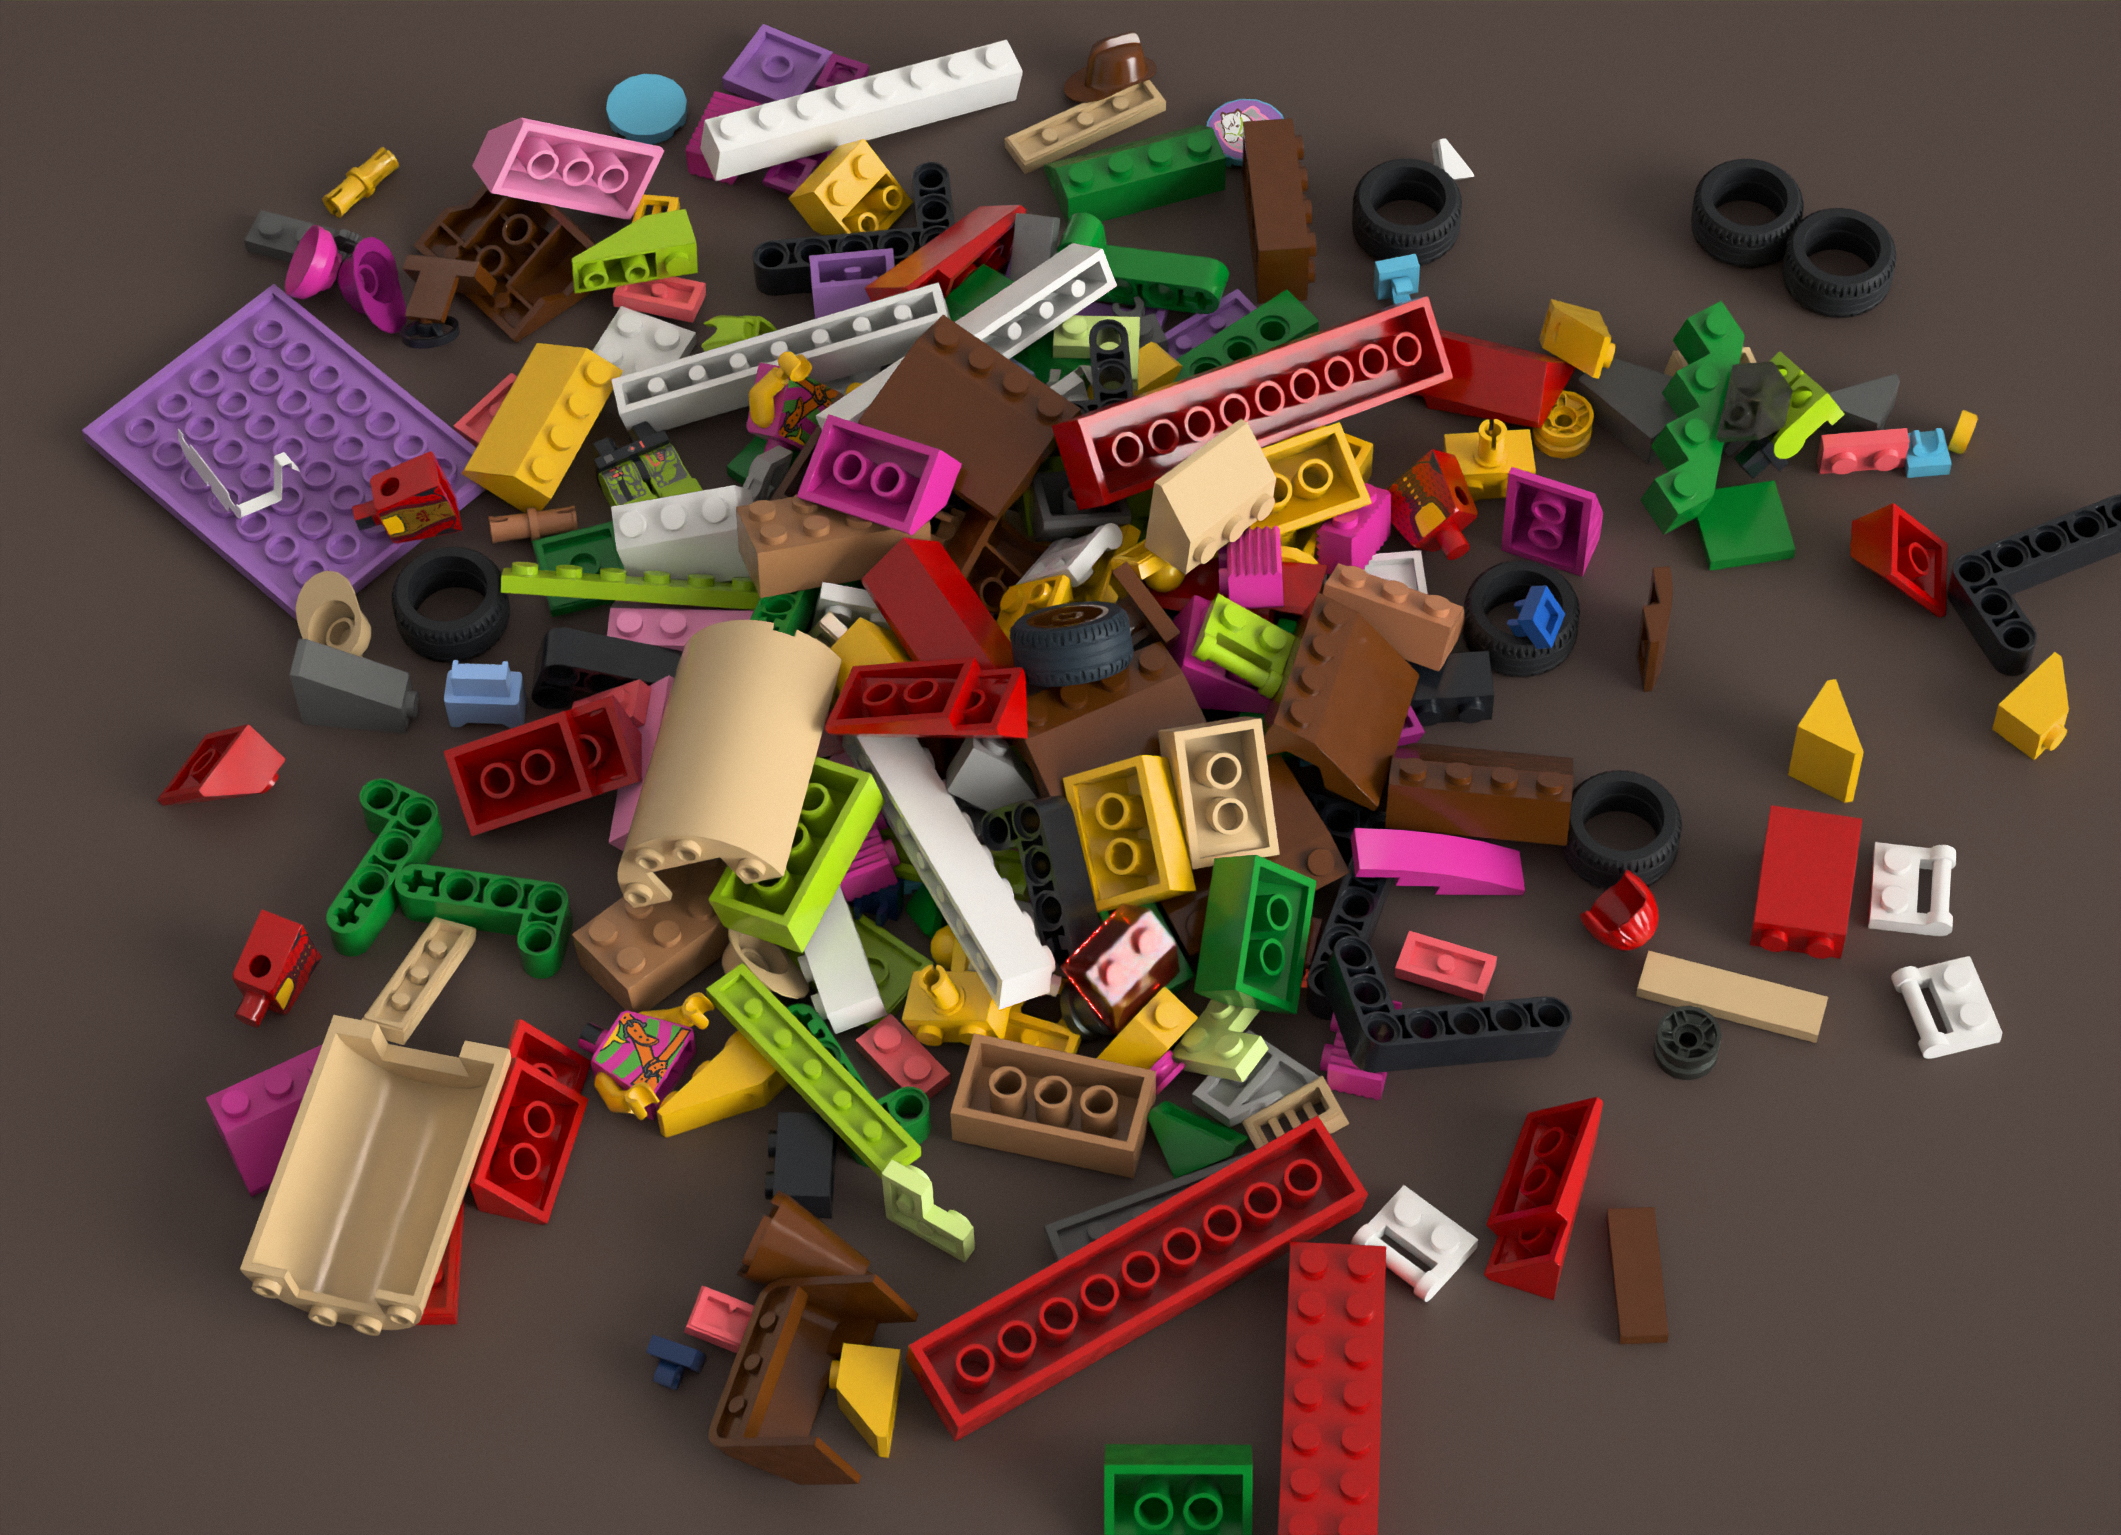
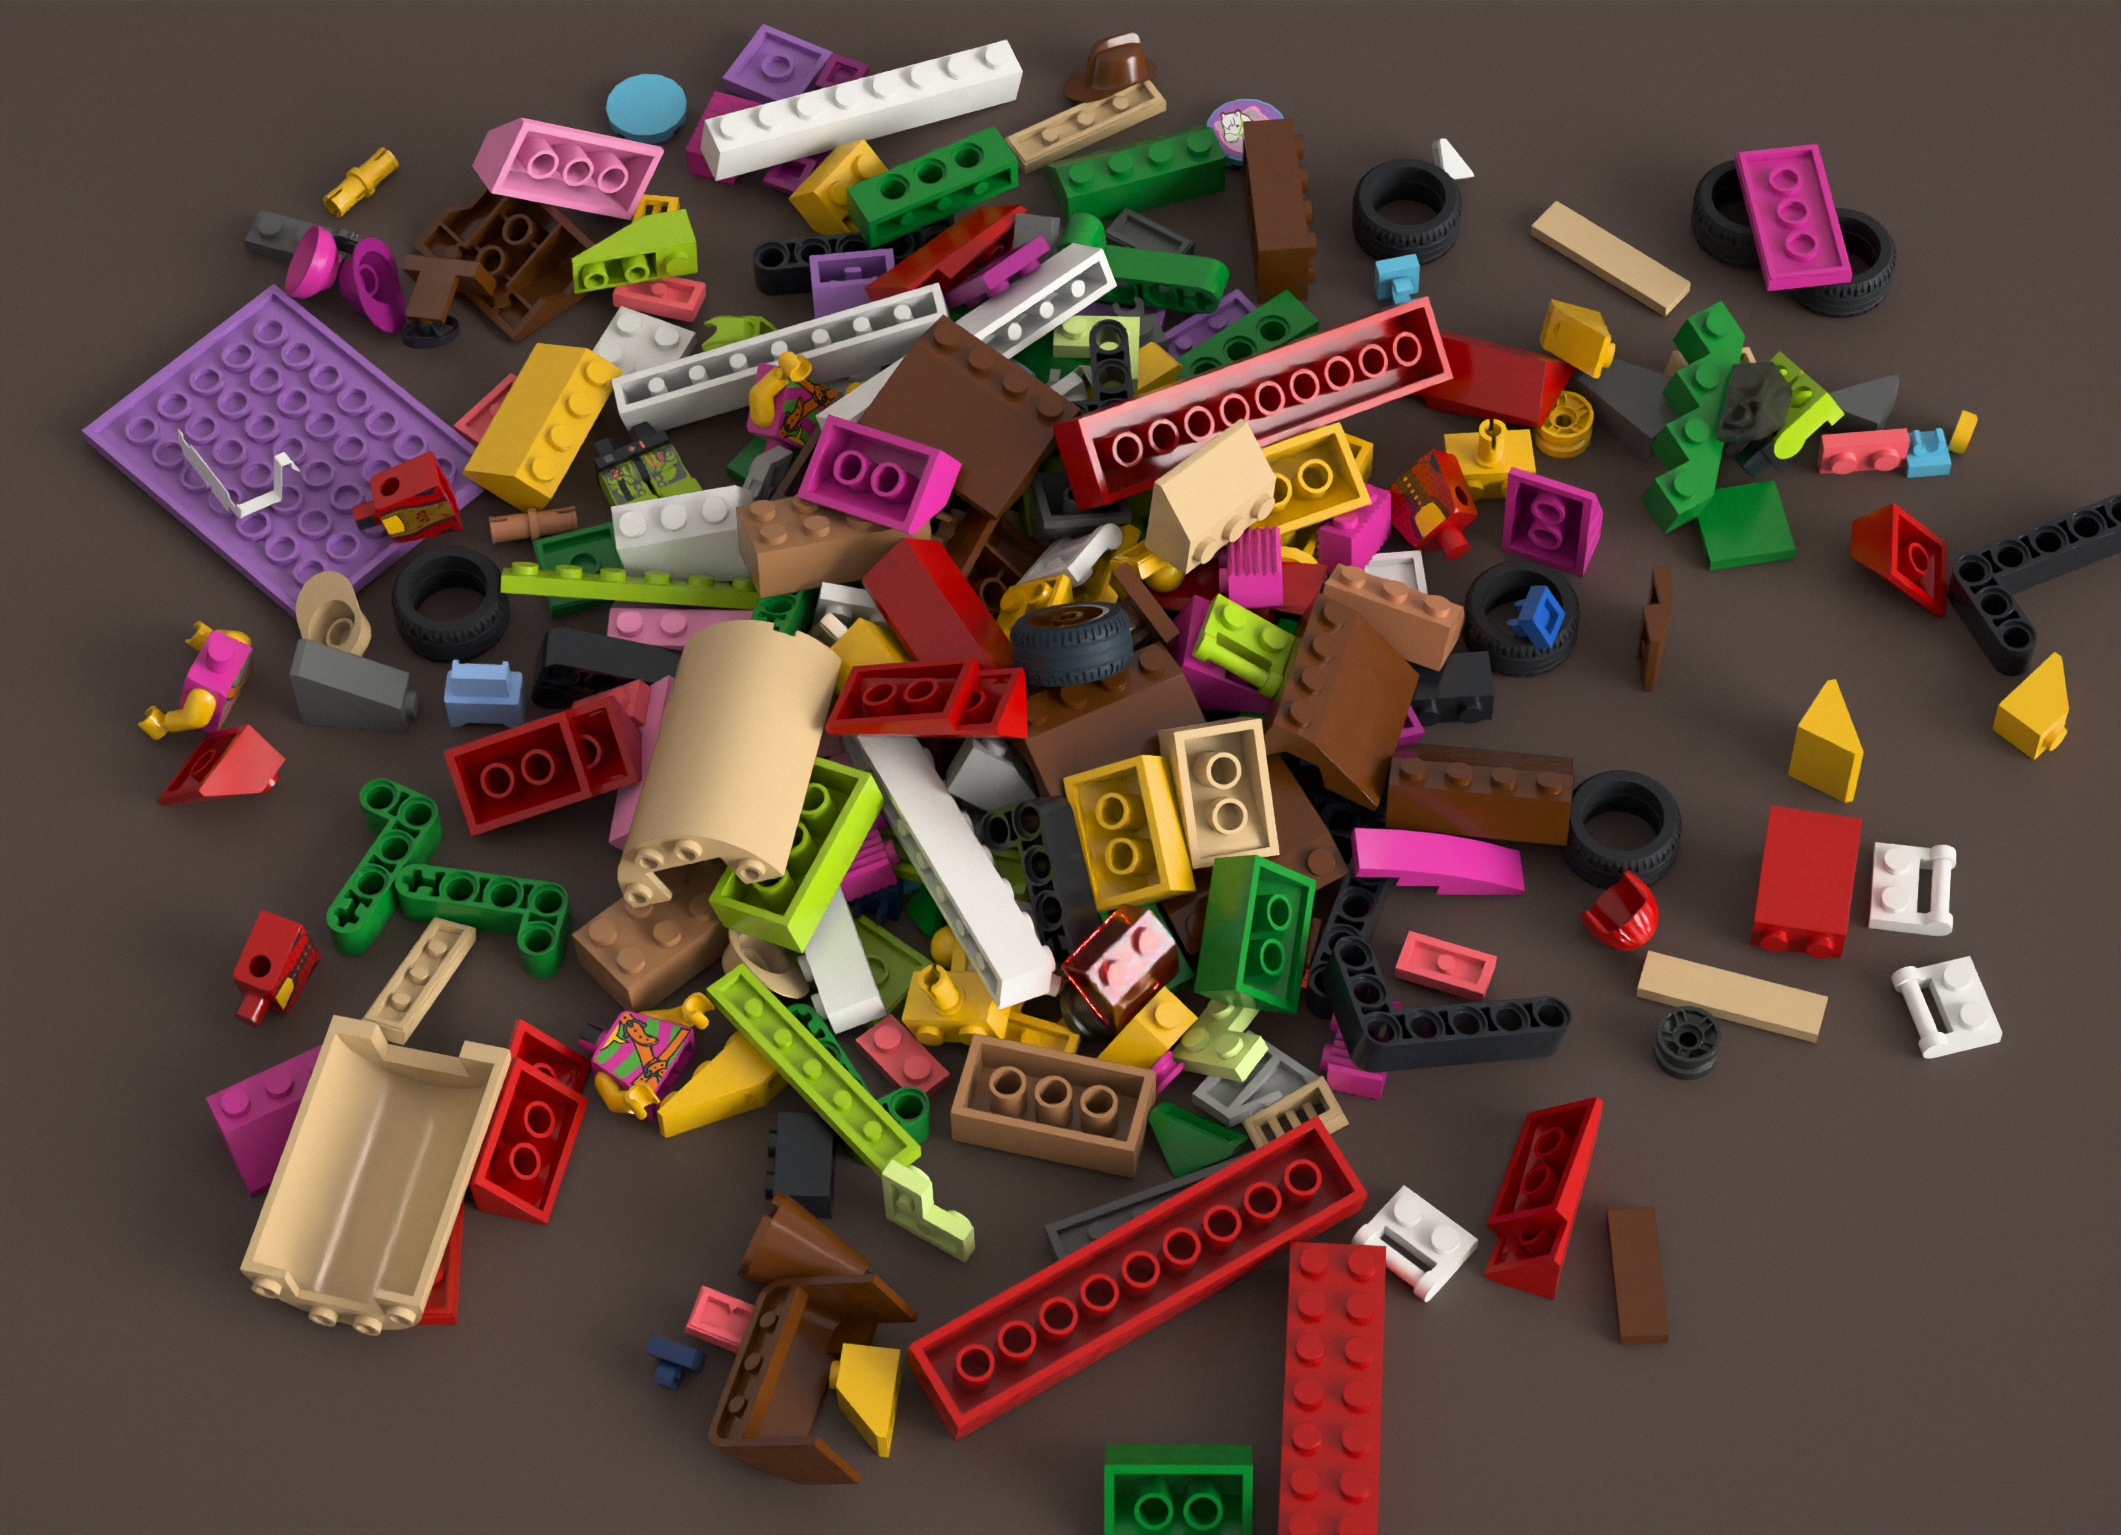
(210, 684): none -> torso
(932, 187): none -> green brick
(997, 274): none -> magenta plate
(1139, 232): none -> dark grey tile
(1610, 258): none -> tan tile
(1792, 217): none -> dark pink tile

